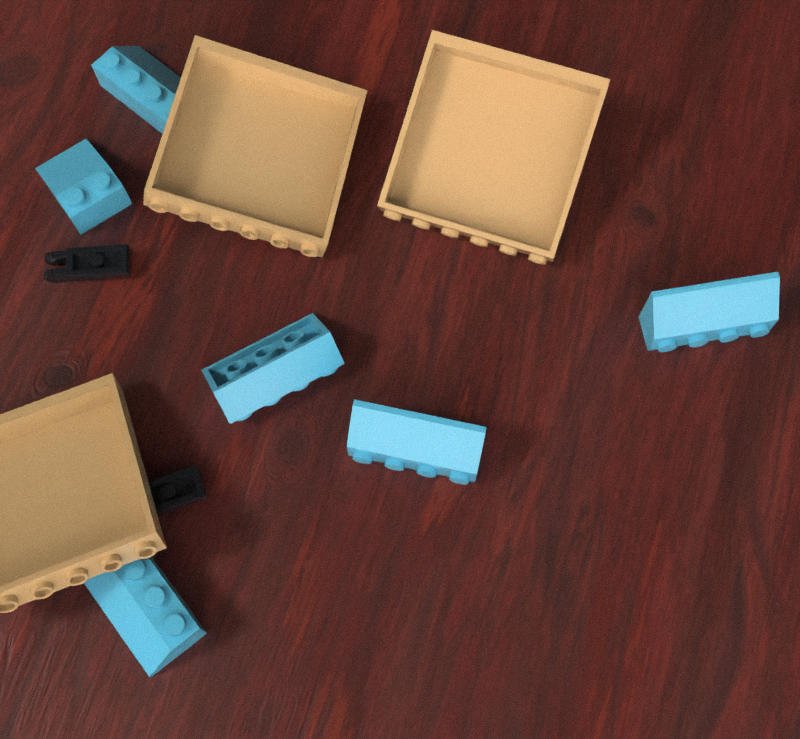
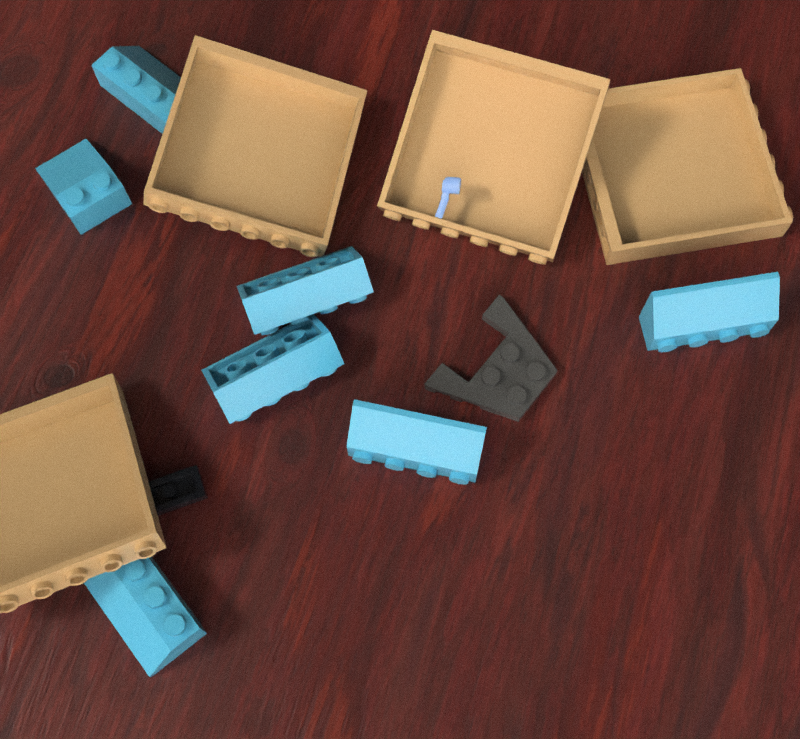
(89, 263): black hinge -> none
(305, 290): none -> medium azure slope
(450, 185): none -> light blue hand
(509, 377): none -> dark grey wing
(682, 169): none -> tan panel

